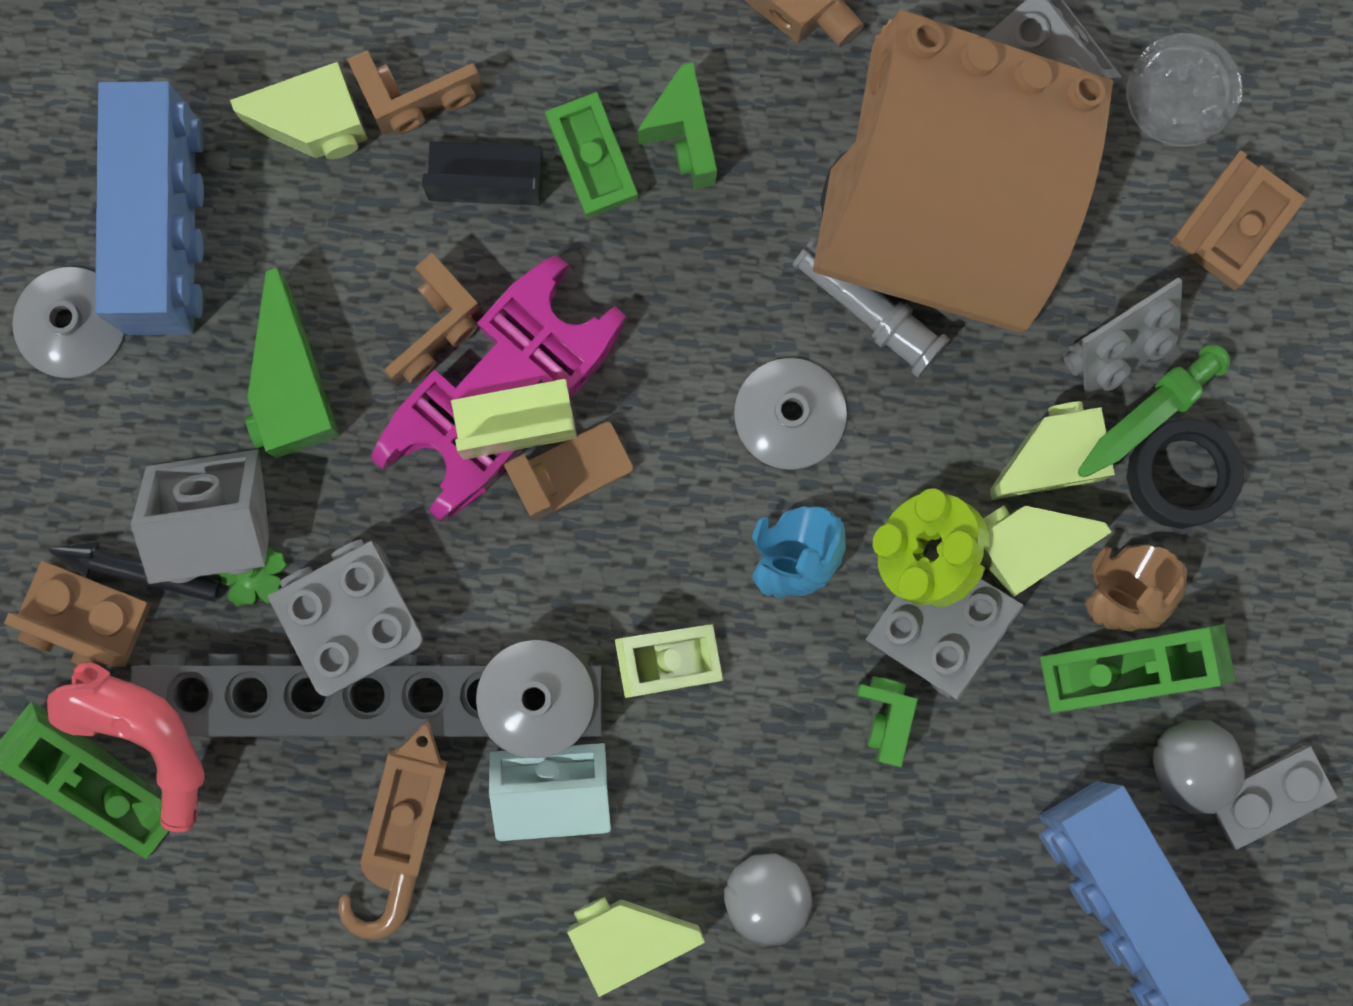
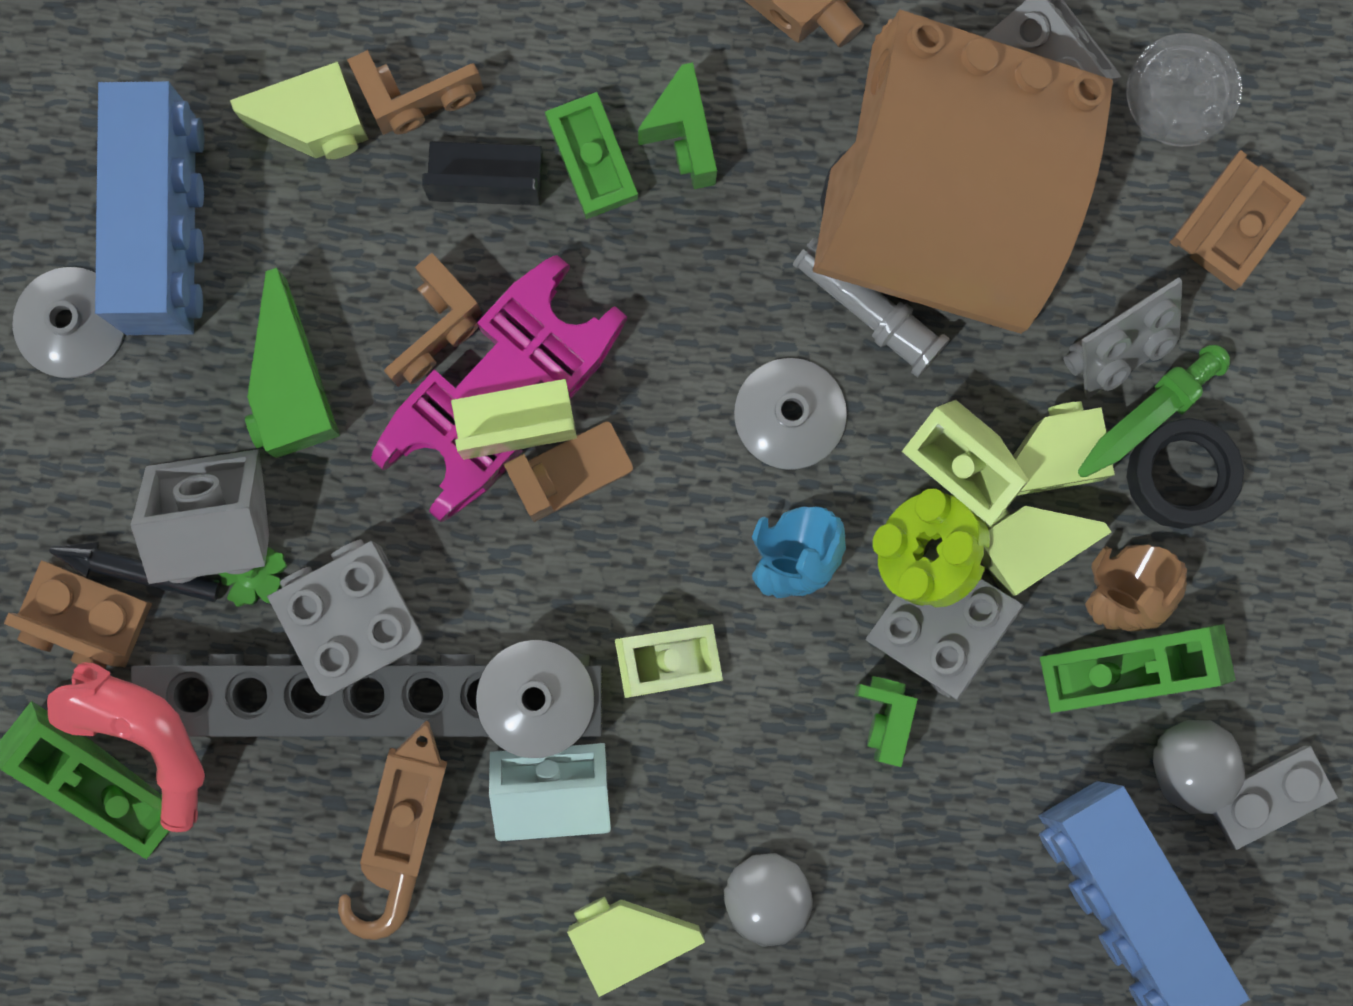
(967, 460): none -> yellowish green slope

